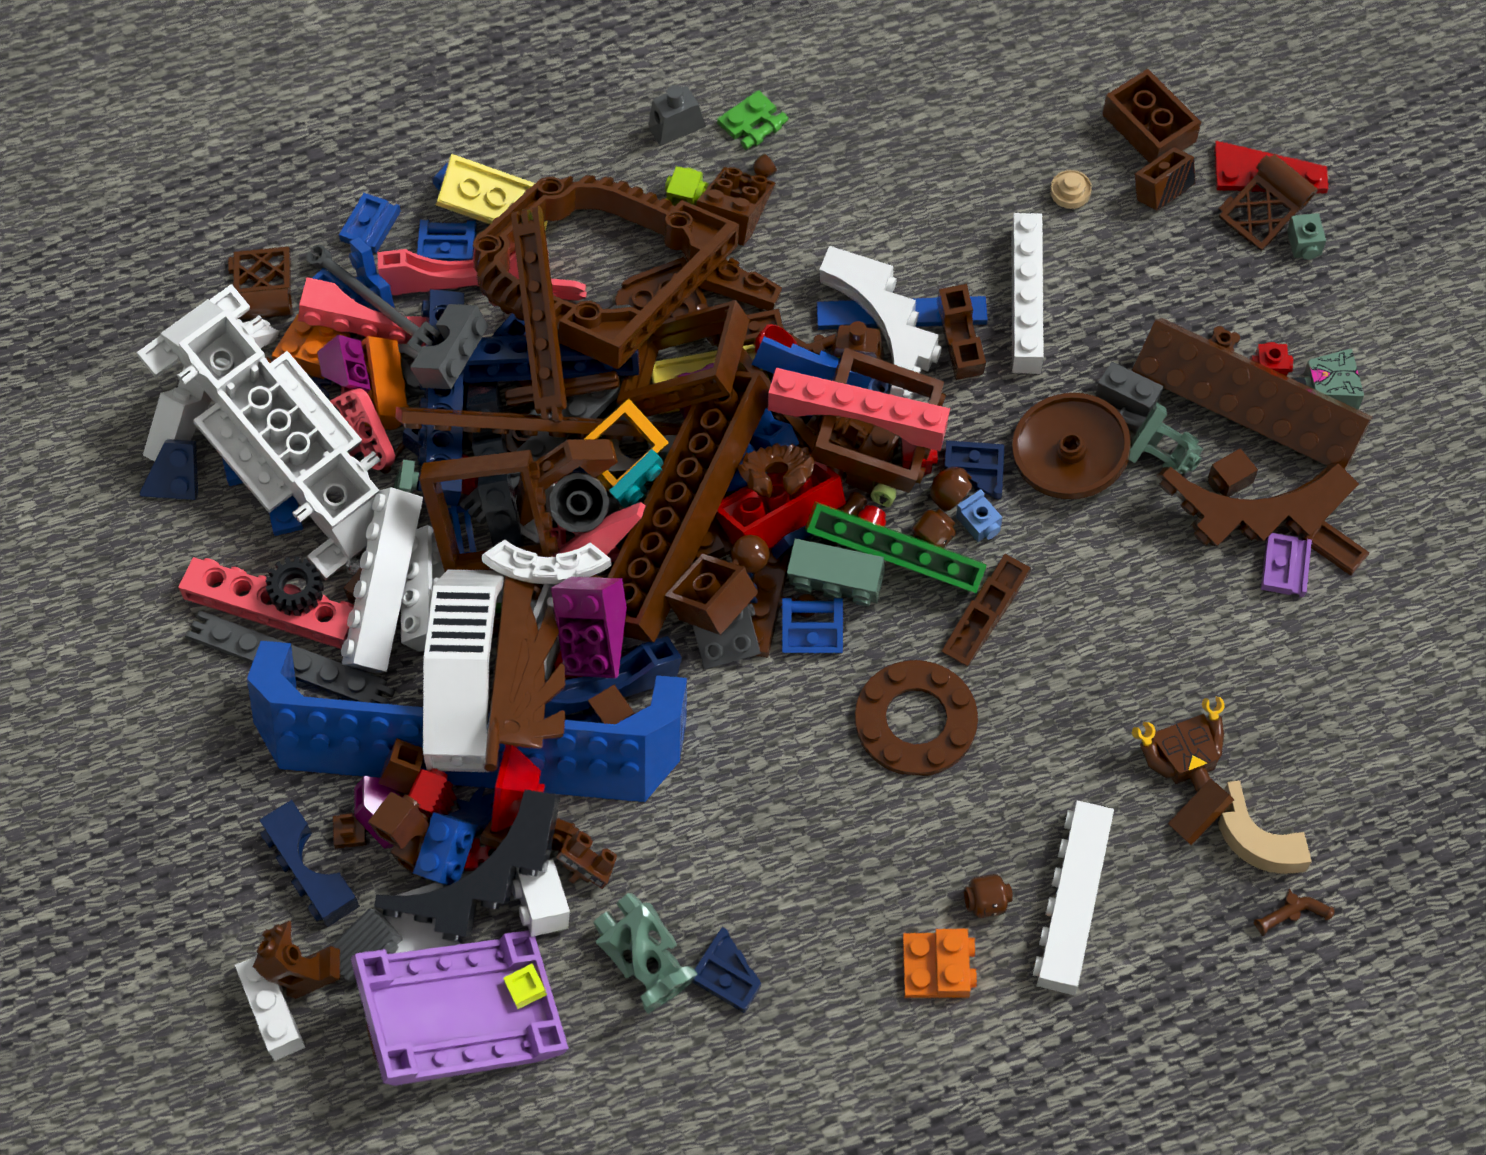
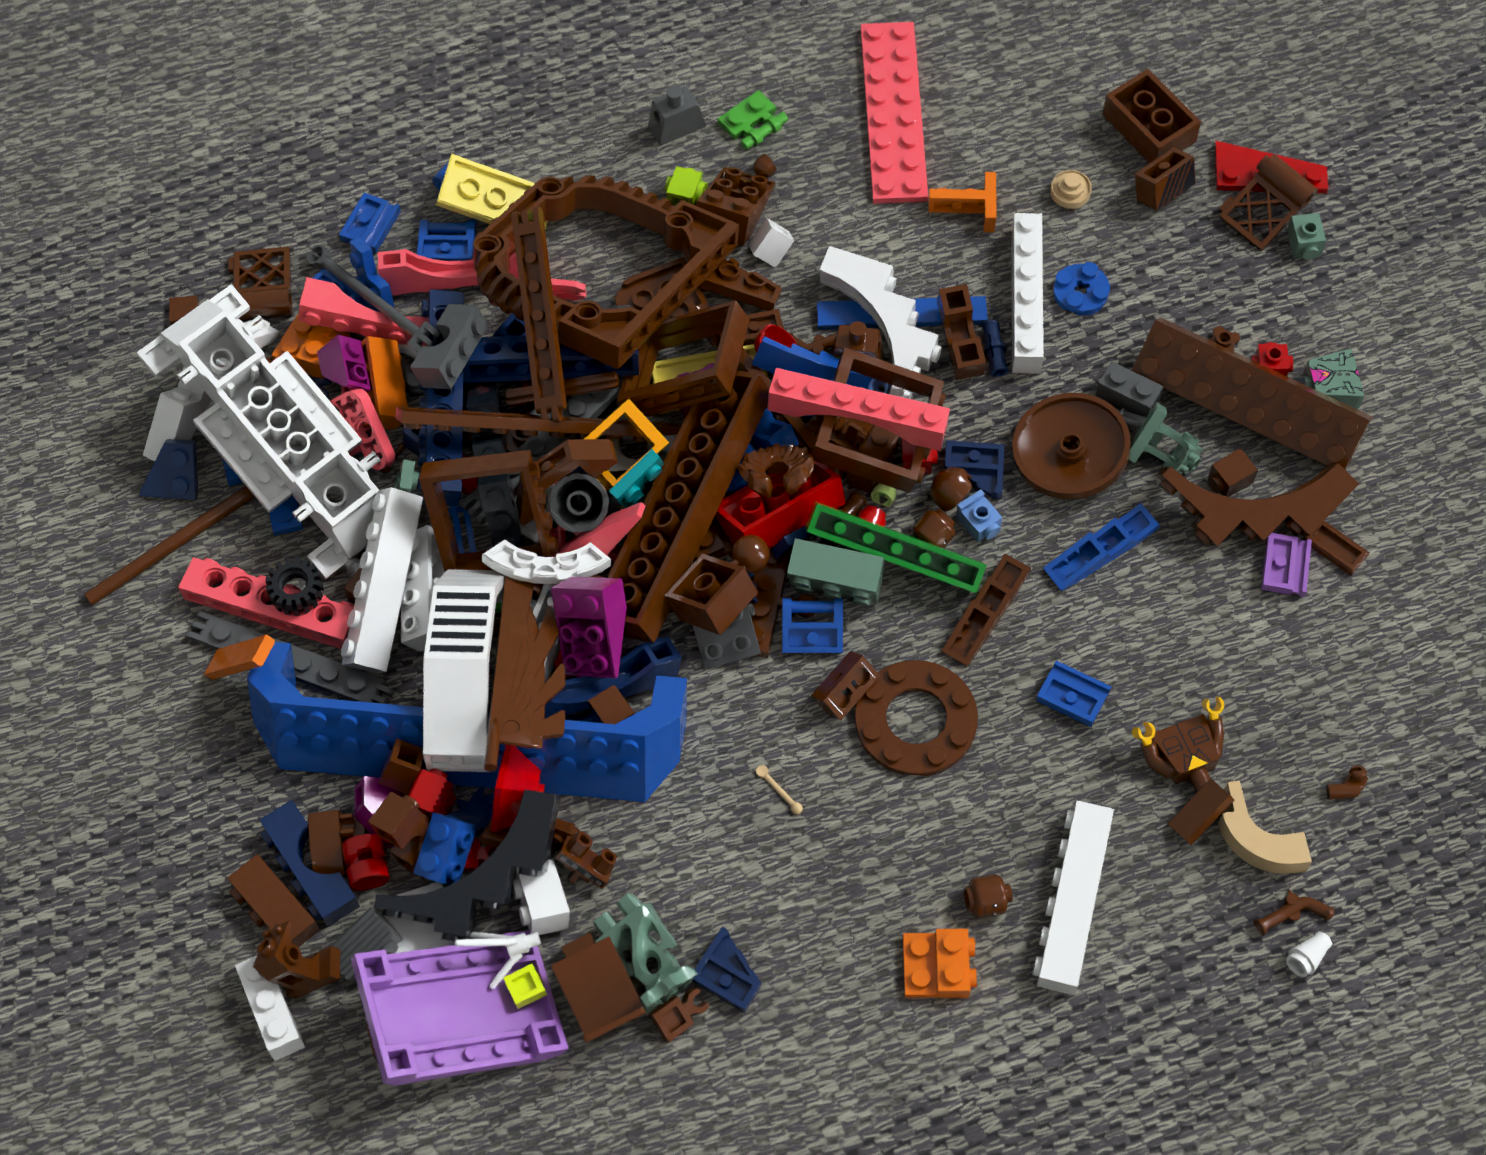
(168, 545): none -> reddish brown piece
(181, 306): none -> reddish brown tile
(239, 657): none -> orange tile
(270, 900): none -> reddish brown brick
(326, 842): none -> reddish brown slope
(365, 862): none -> red wheel
(515, 945): none -> white plant
(597, 986): none -> reddish brown piece
(674, 1015): none -> reddish brown plate
(762, 772): none -> tan hinge
(771, 242): none -> white panel
(845, 685): none -> reddish brown piece
(893, 113): none -> coral plate
(968, 201): none -> orange bracket
(994, 348): none -> dark blue pin
(1073, 693): none -> blue plate
(1085, 275): none -> blue plate
(1101, 547): none -> blue slope
(1307, 956): none -> white cone
(1350, 787): none -> reddish brown arm

